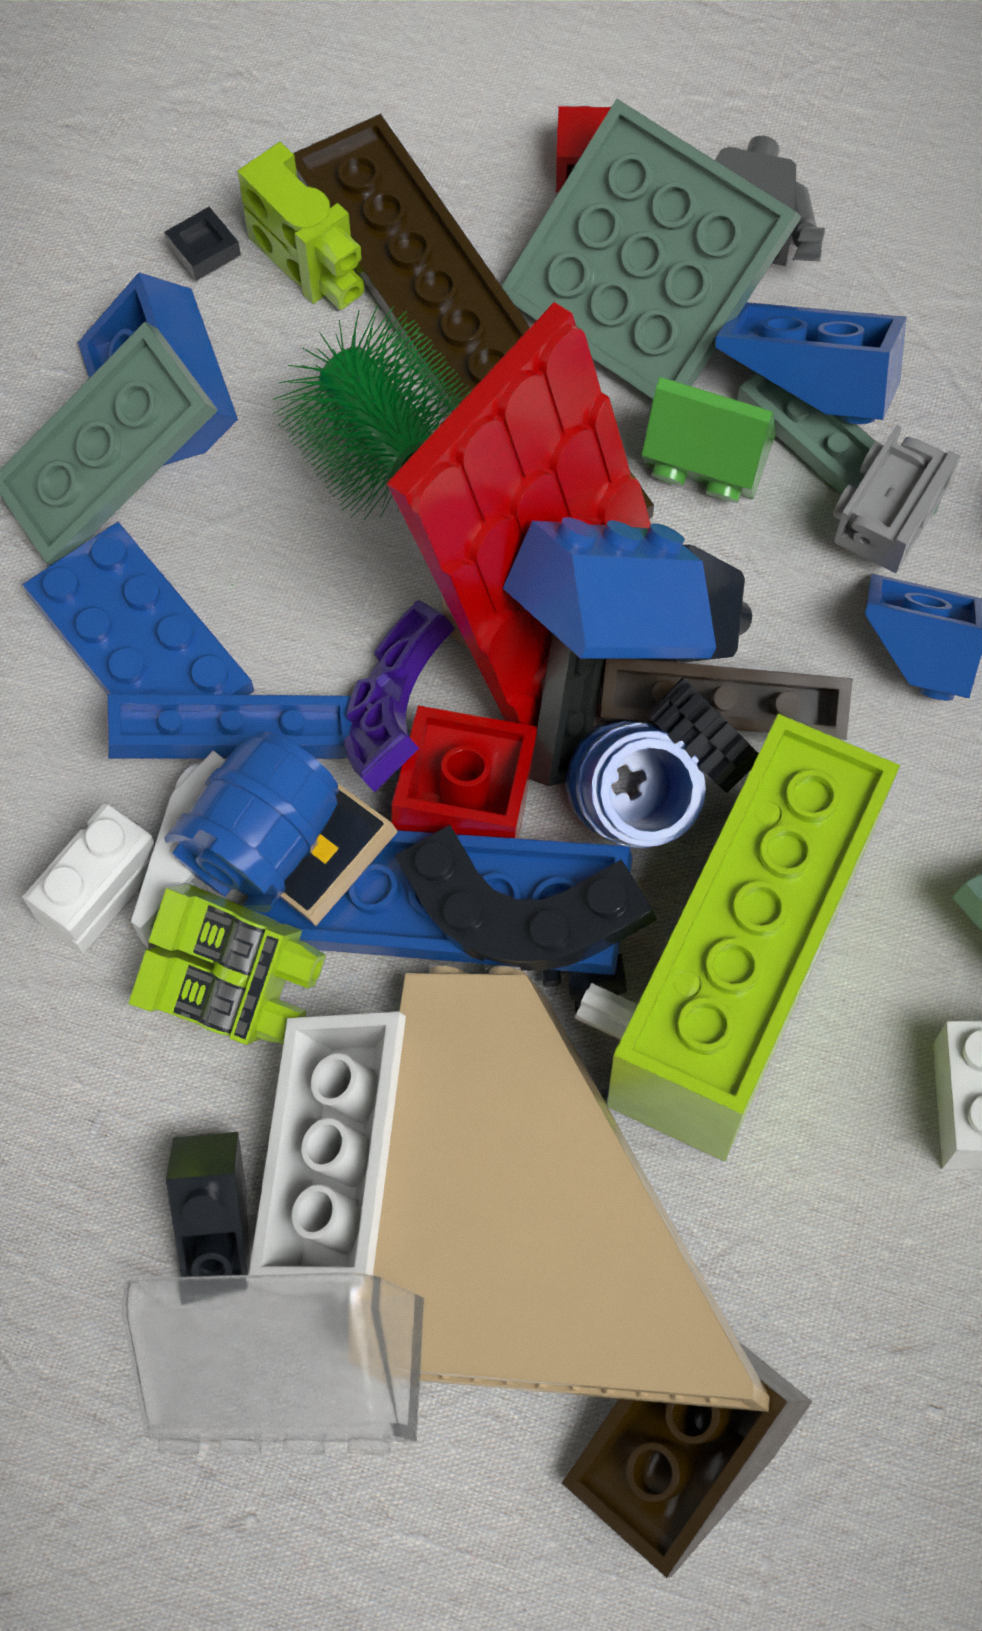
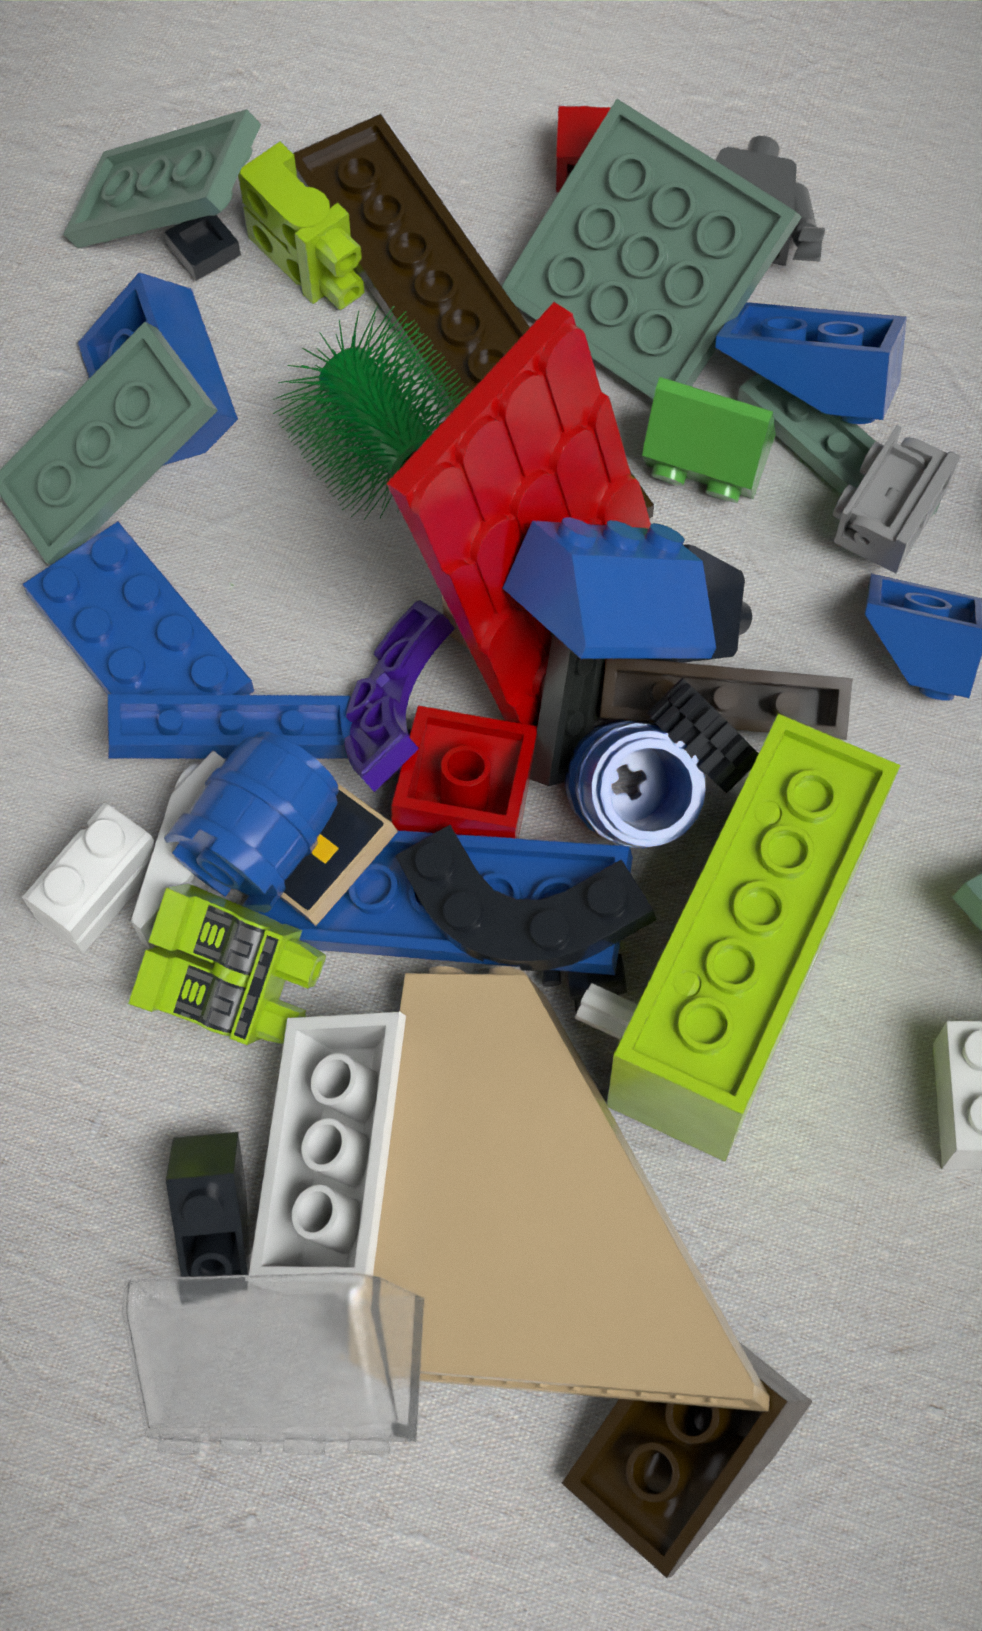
(164, 180): none -> sand green plate

